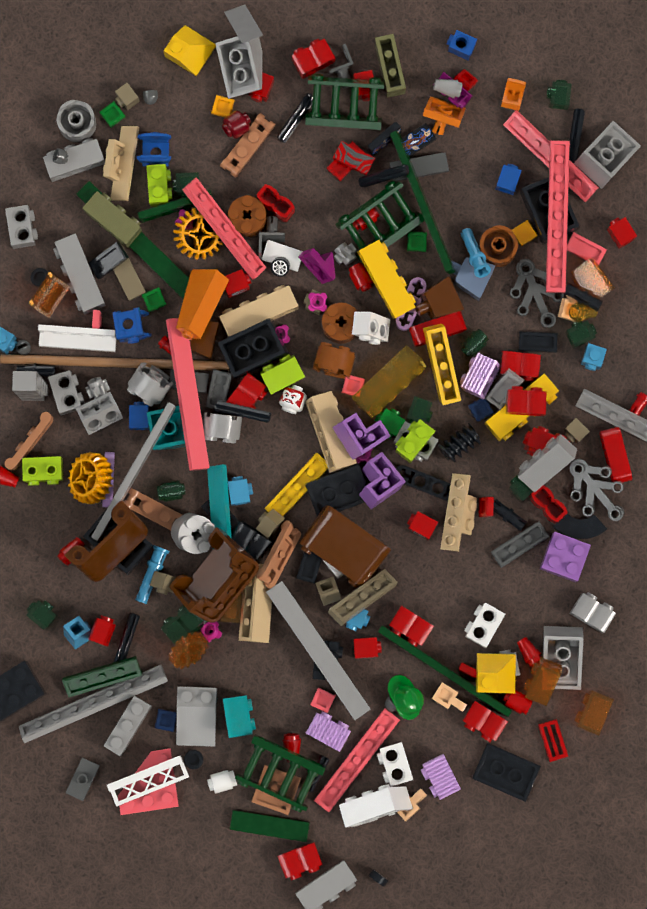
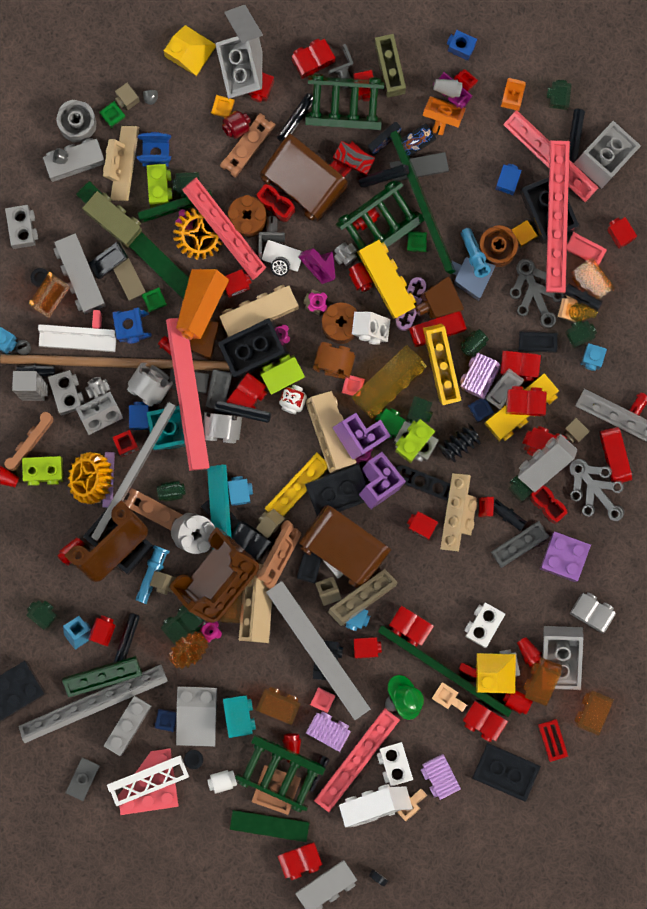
(125, 443): none -> red brick
(278, 706): none -> clear orange brick
(304, 177): none -> windscreen
(579, 528): black tile -> none

